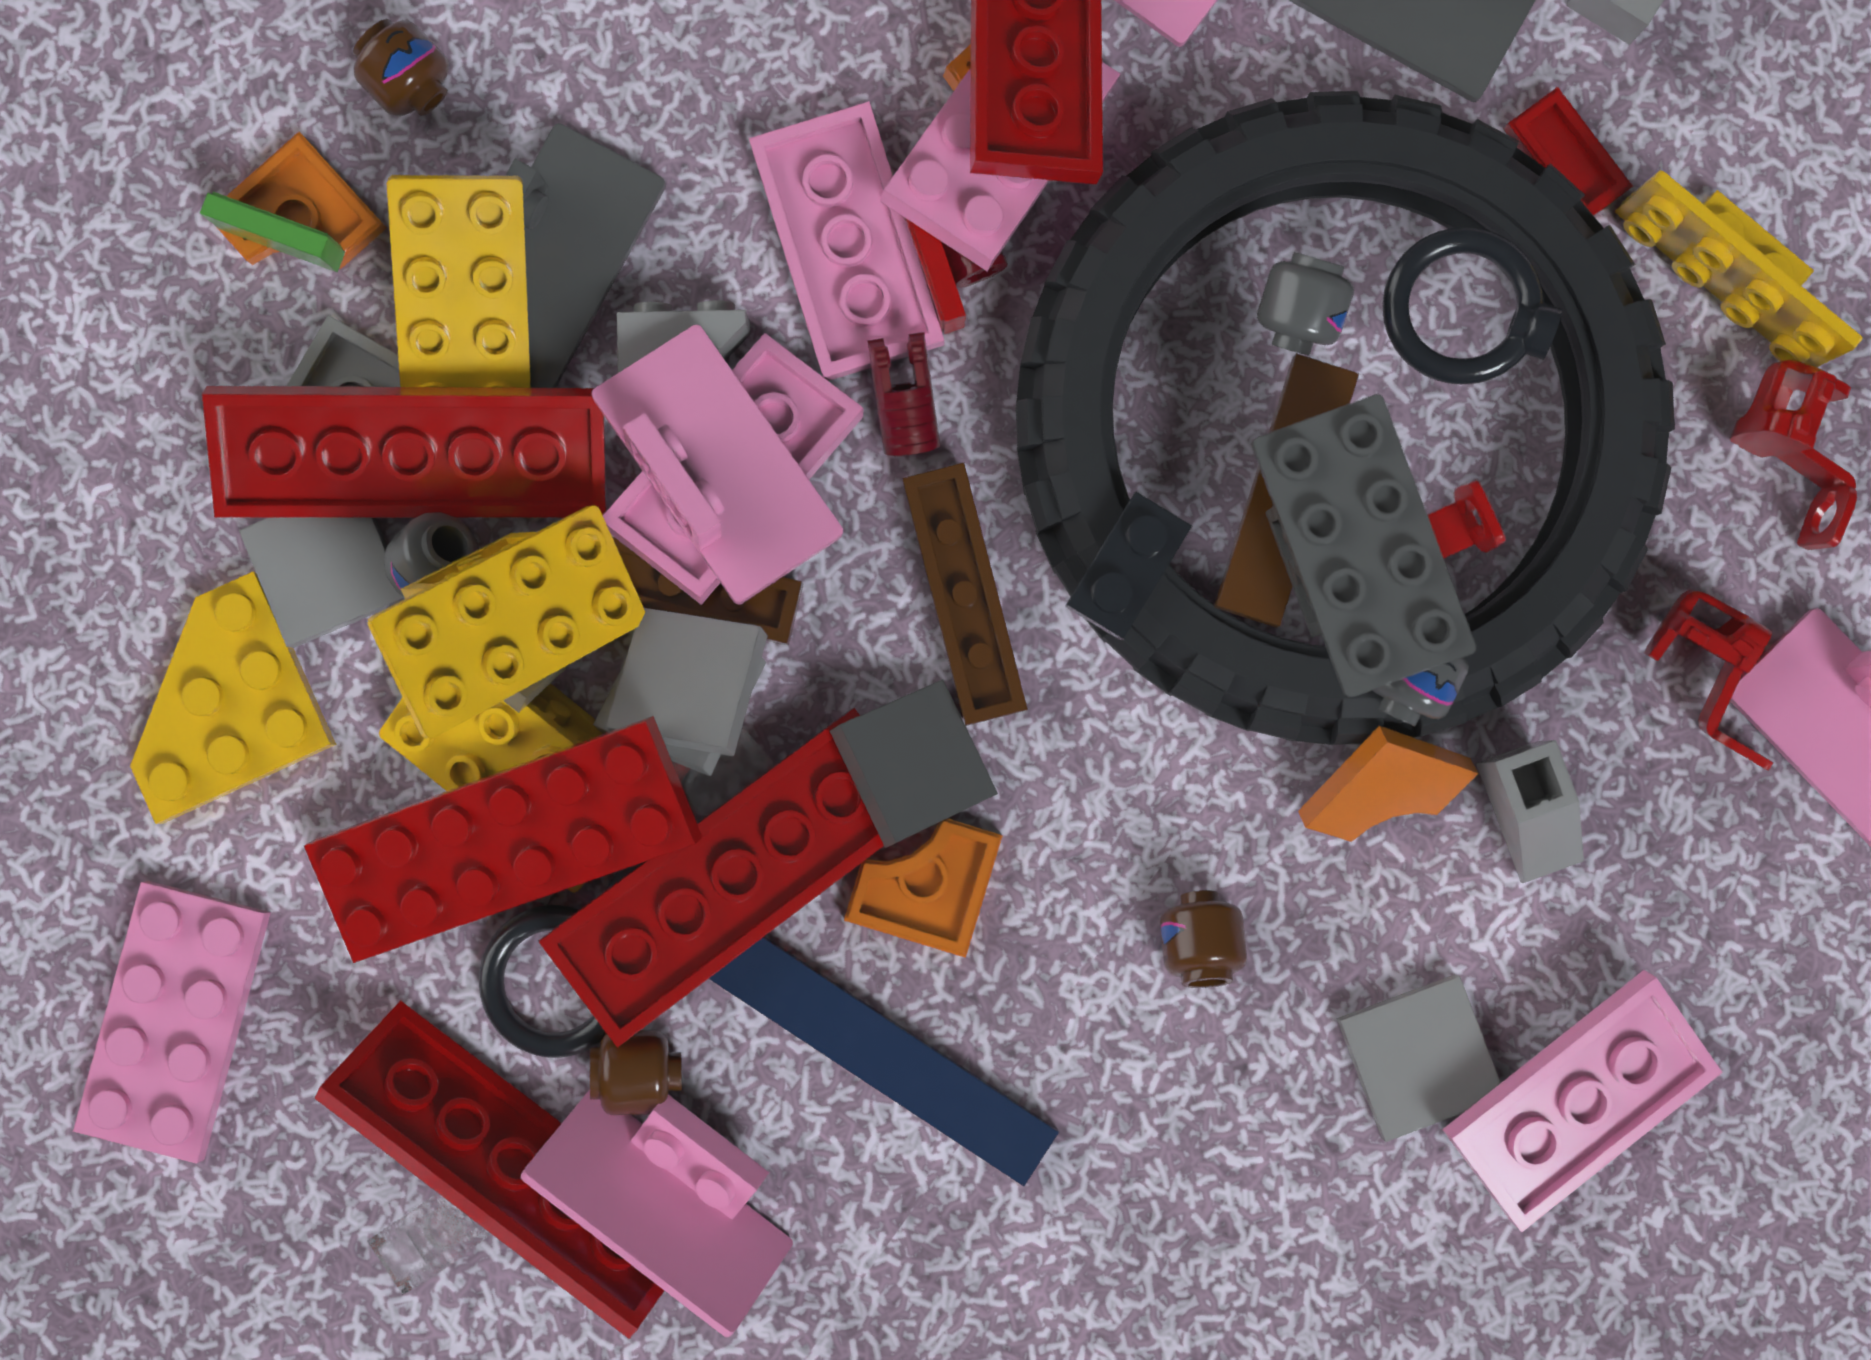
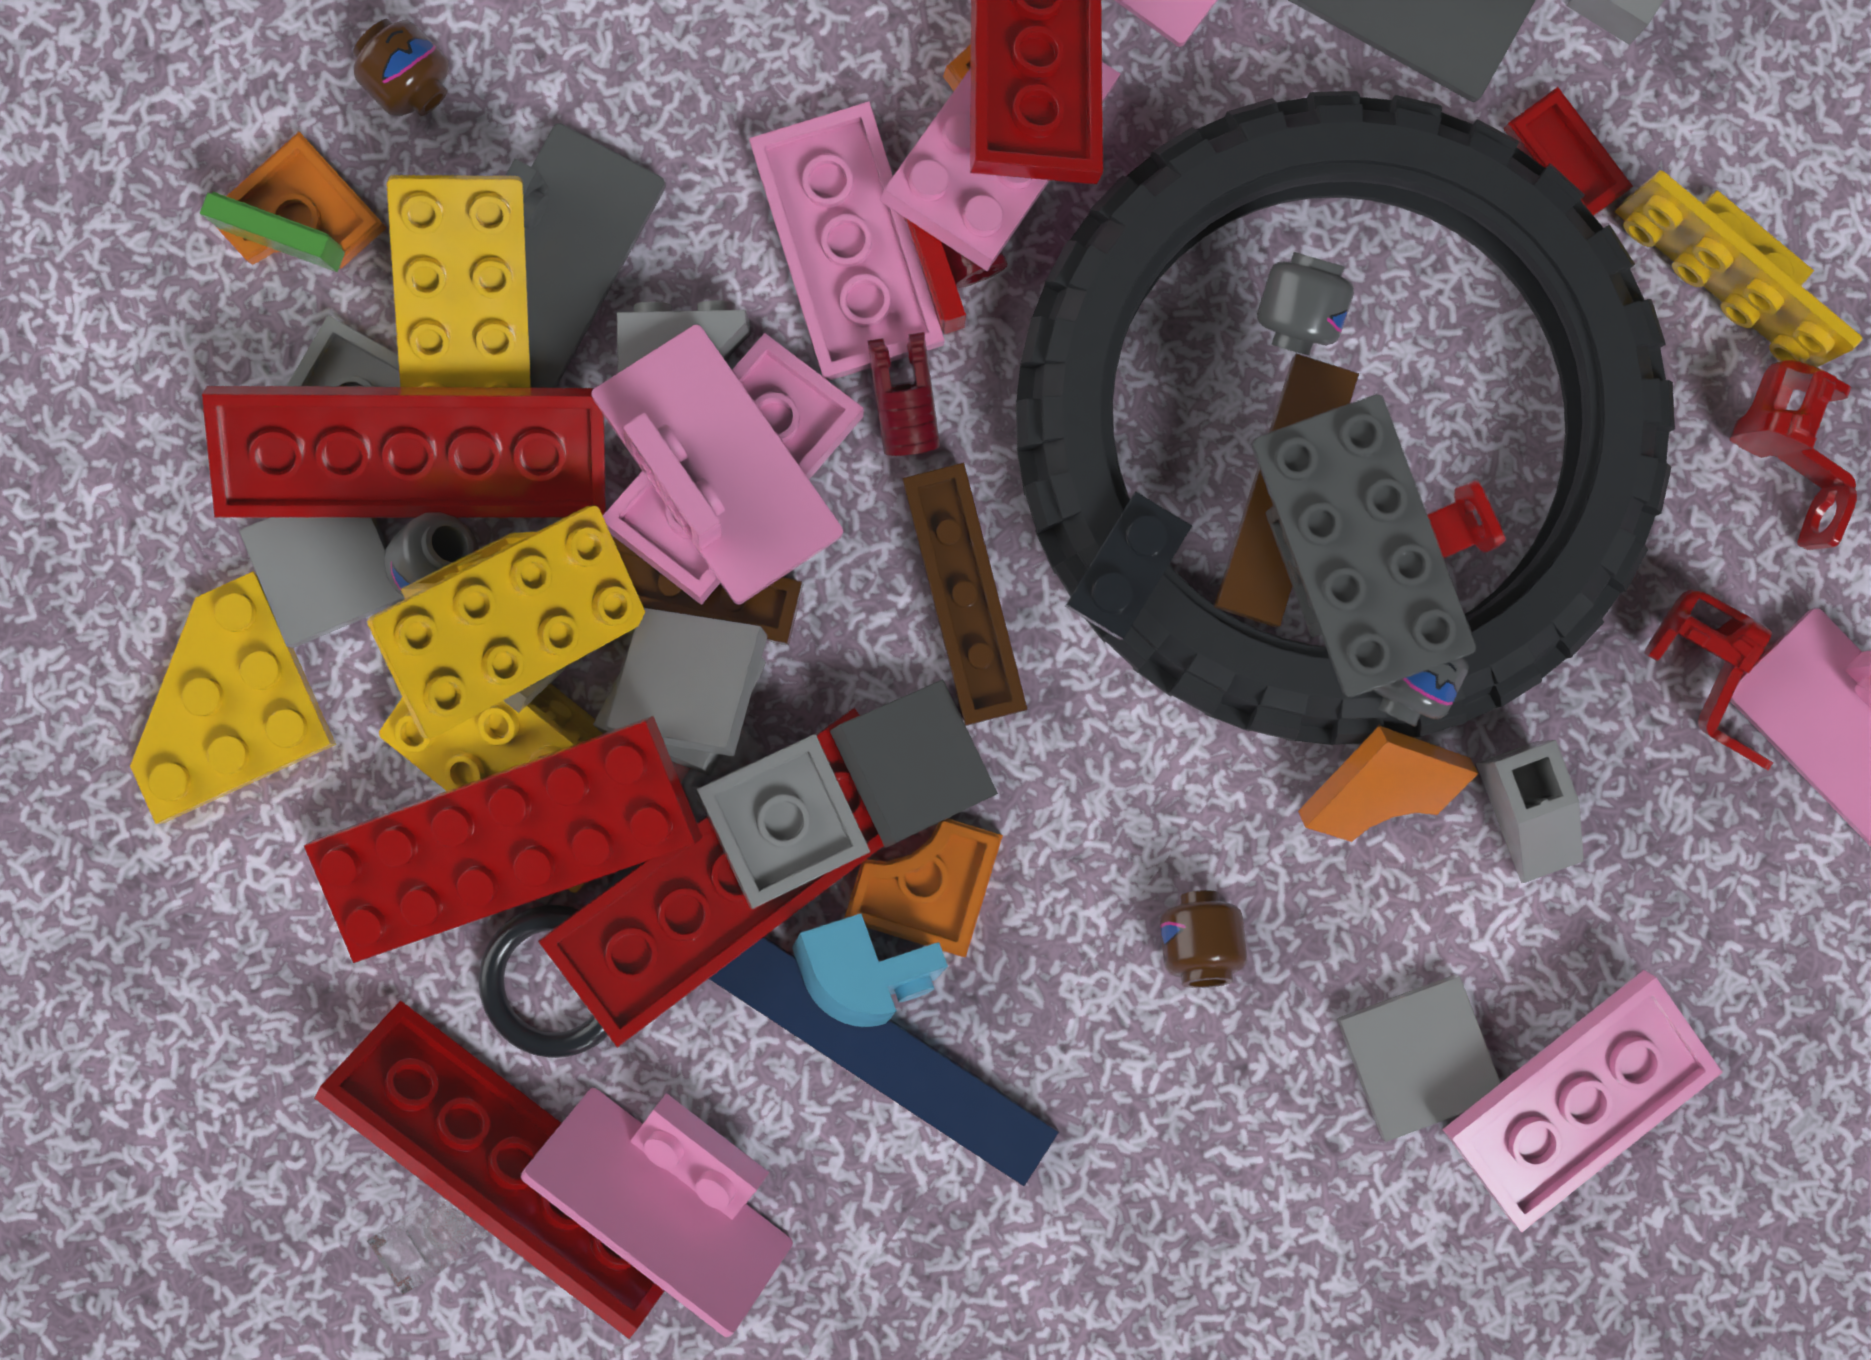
(171, 1022): bright pink plate -> none
(634, 1074): reddish brown head -> none
(782, 821): none -> light grey tile
(849, 979): none -> medium azure brick
(1530, 327): black piece -> none

